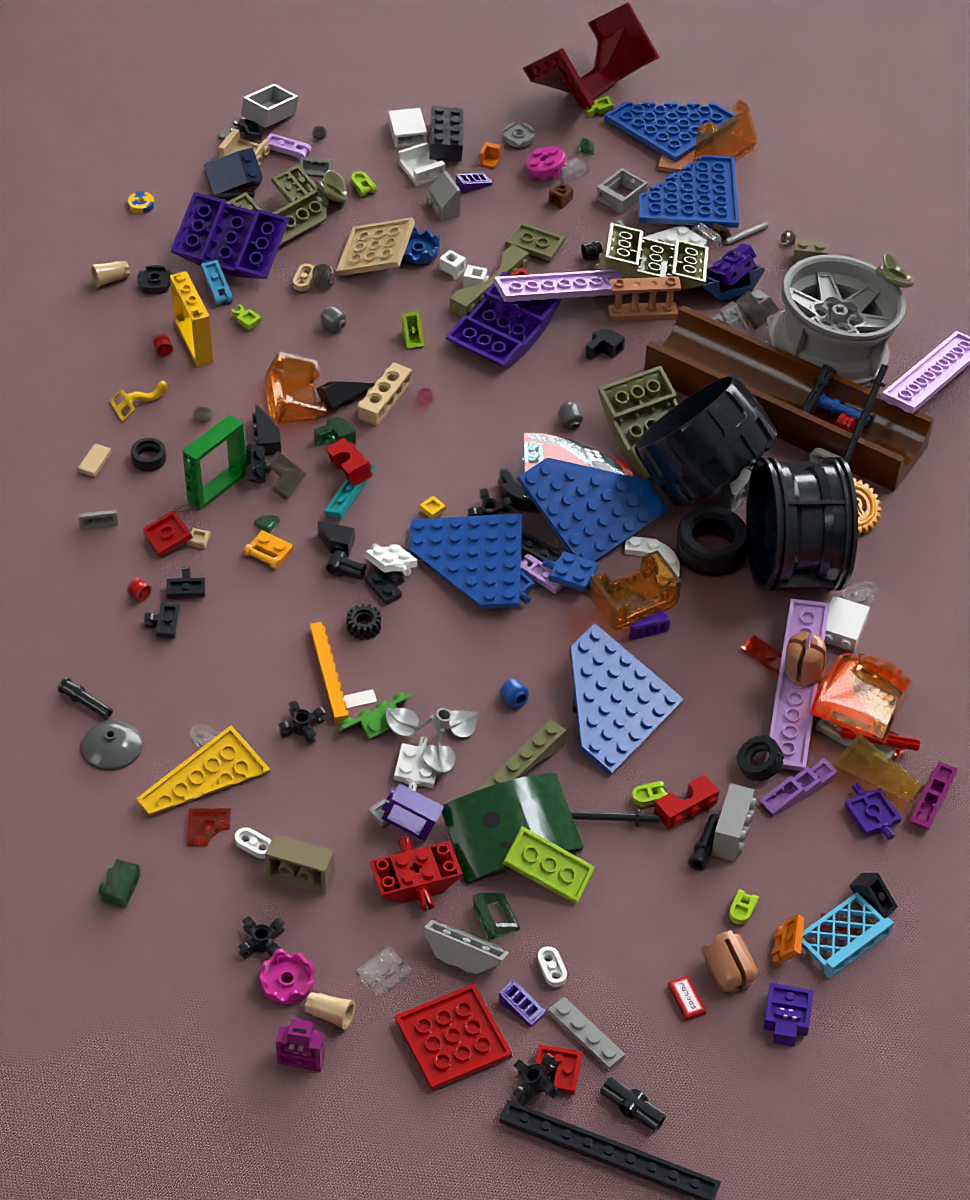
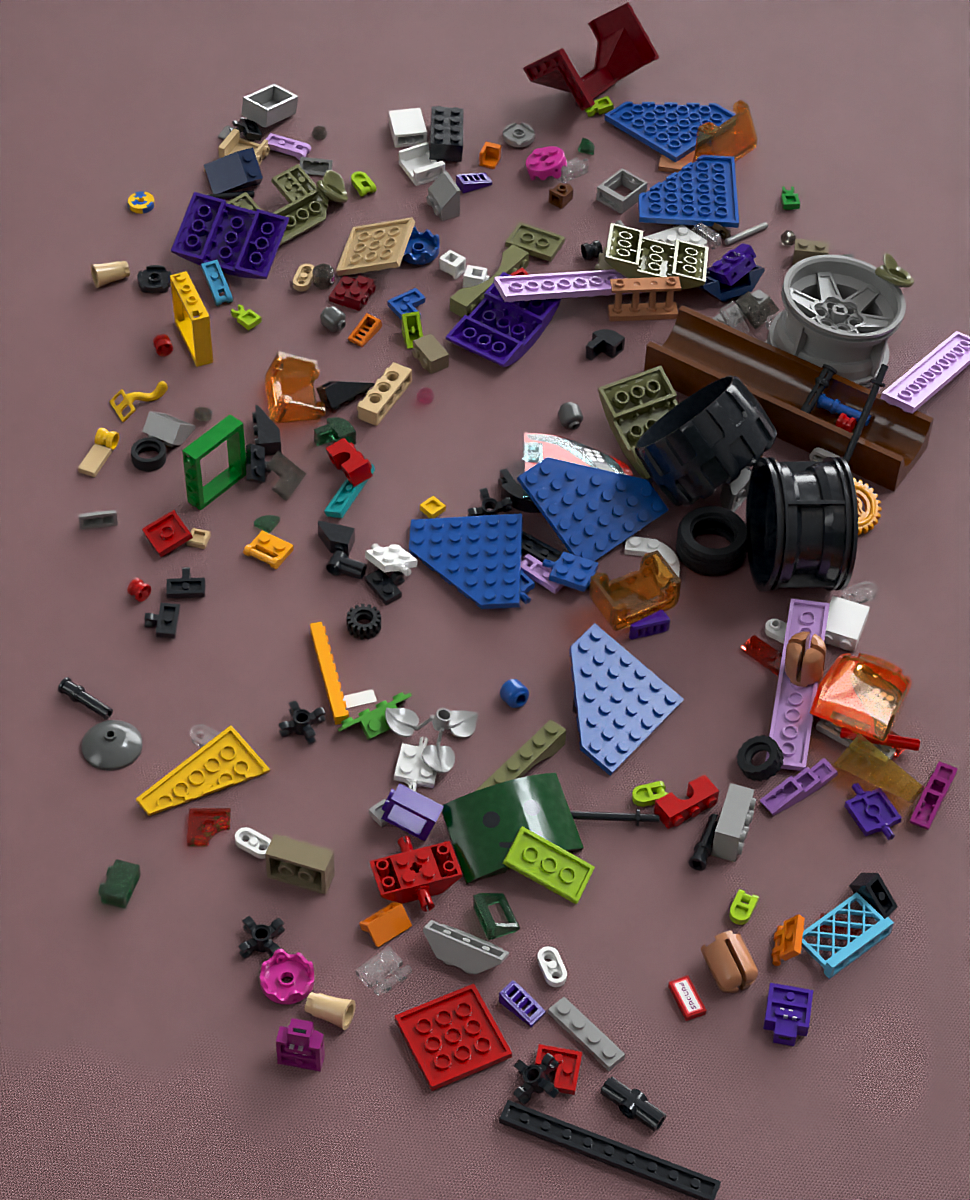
(106, 438): none -> yellow wheel
(167, 428): none -> light grey slope
(353, 292): none -> dark red plate
(363, 324): none -> orange slope
(386, 923): none -> orange panel
(406, 302): none -> blue plate
(430, 353): none -> dark tan brick
(776, 629): none -> white plate
(790, 199): none -> green plate

